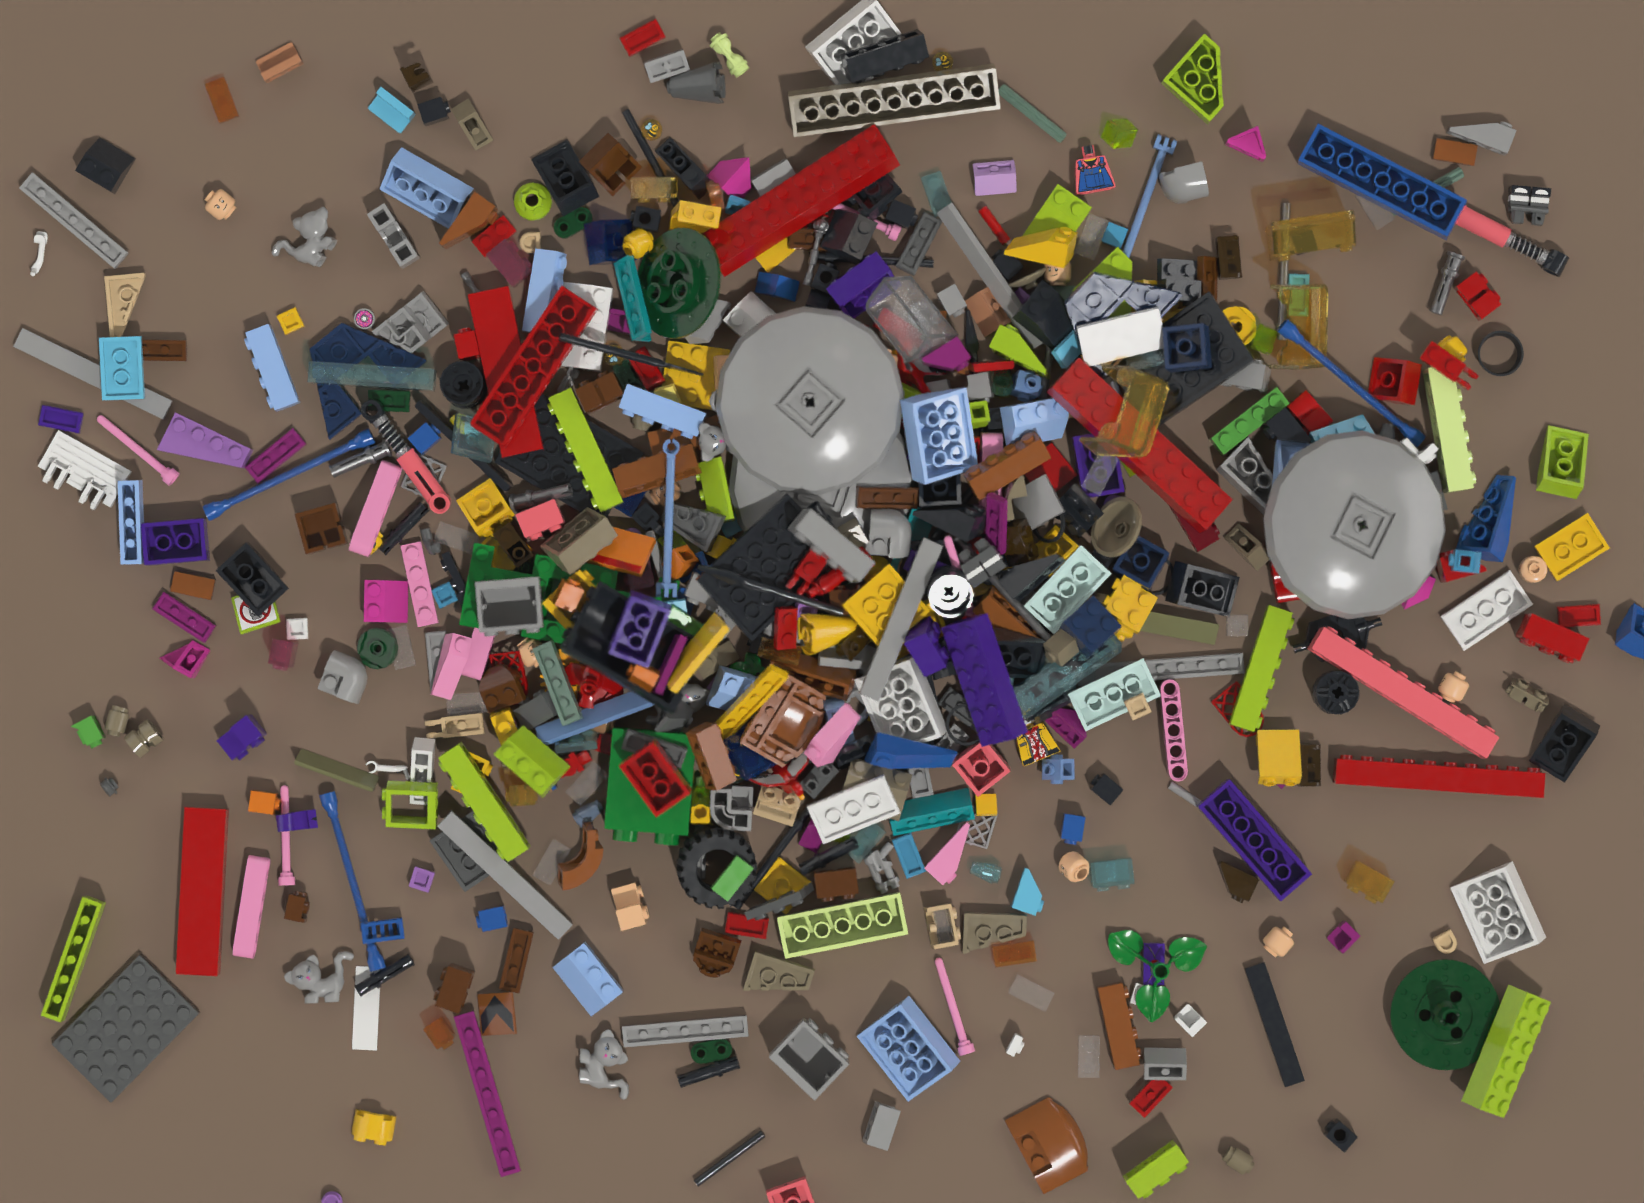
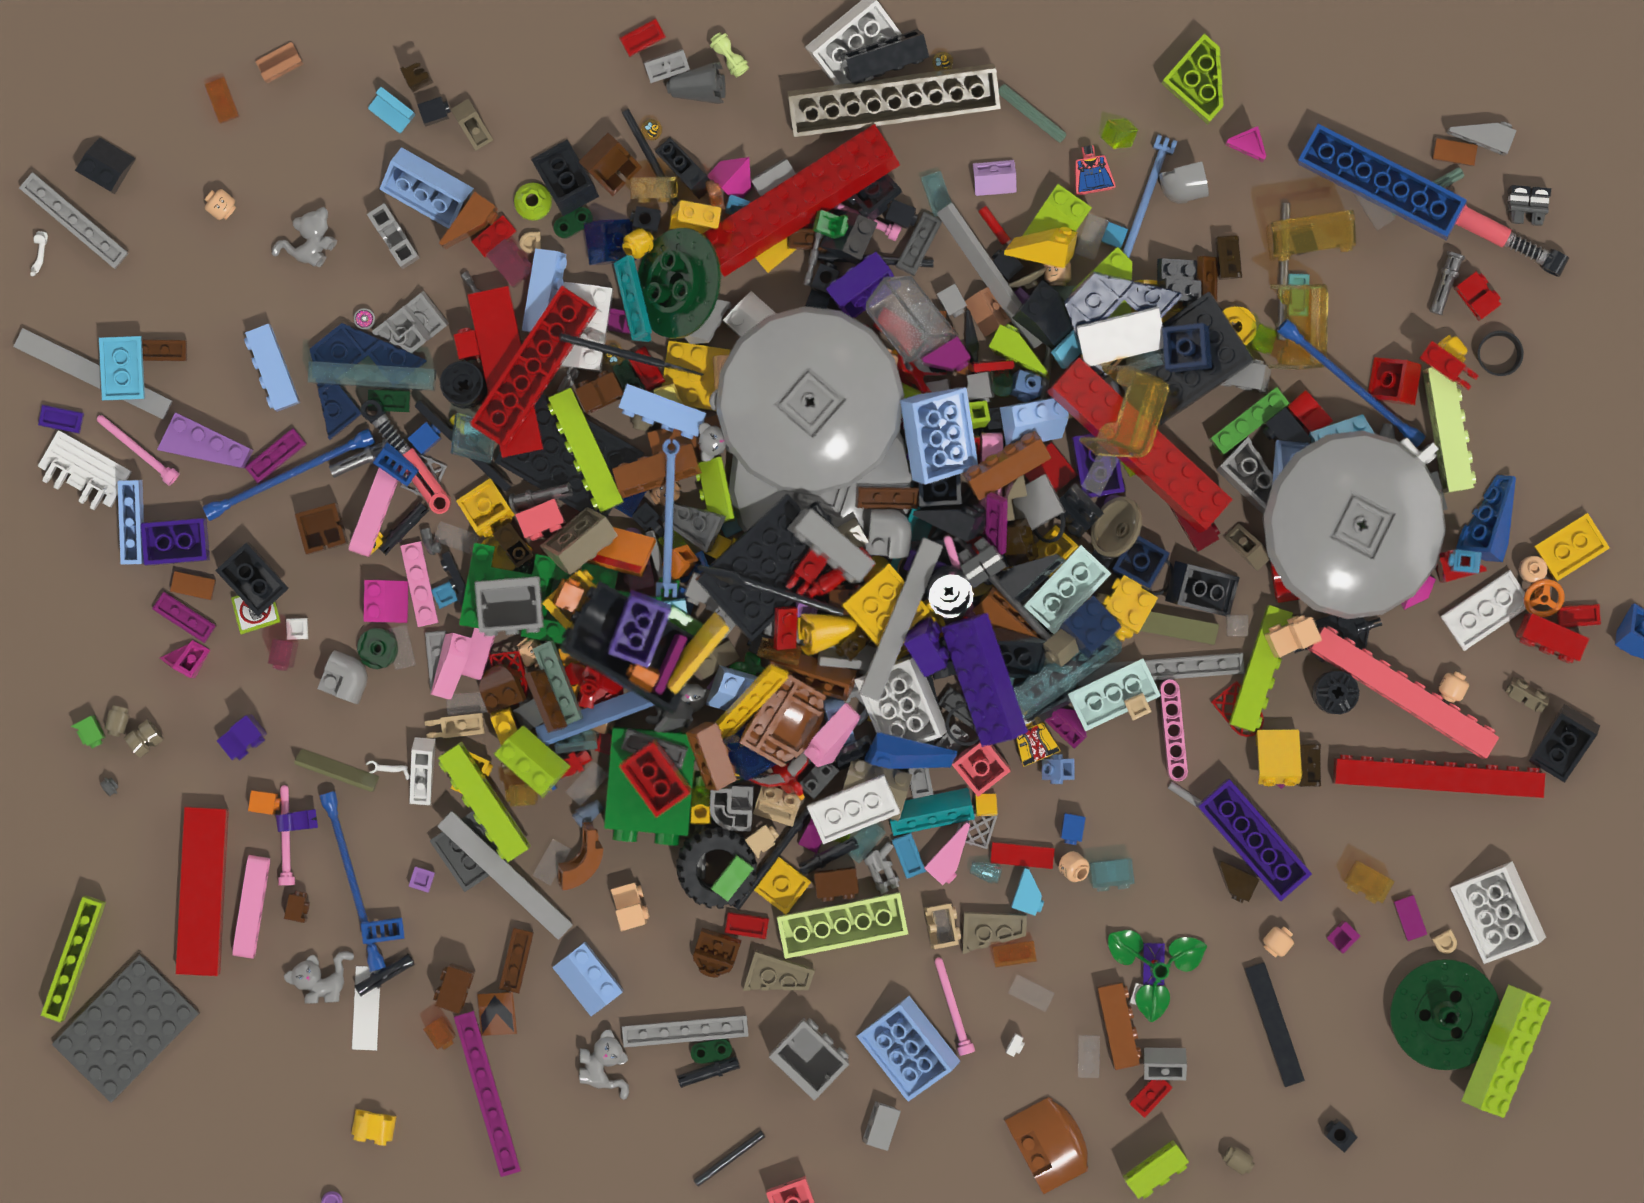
(121, 297): tan wing -> none
(290, 321): yellow tile -> none
(392, 470): none -> blue slope
(427, 789): lime window -> none
(492, 918): blue brick -> none
(546, 700): none -> reddish brown plate
(762, 839): none -> tan window
(777, 286): blue slope -> none
(777, 905): dark grey wing -> none
(830, 224): none -> green bracket
(1022, 855): none -> red tile
(1105, 788): black brick -> none
(1190, 1020): white panel -> none
(1295, 635): none -> light nougat brick
(1410, 918): none -> magenta tile
(1541, 588): none -> orange piece
(1562, 462): lime slope -> none

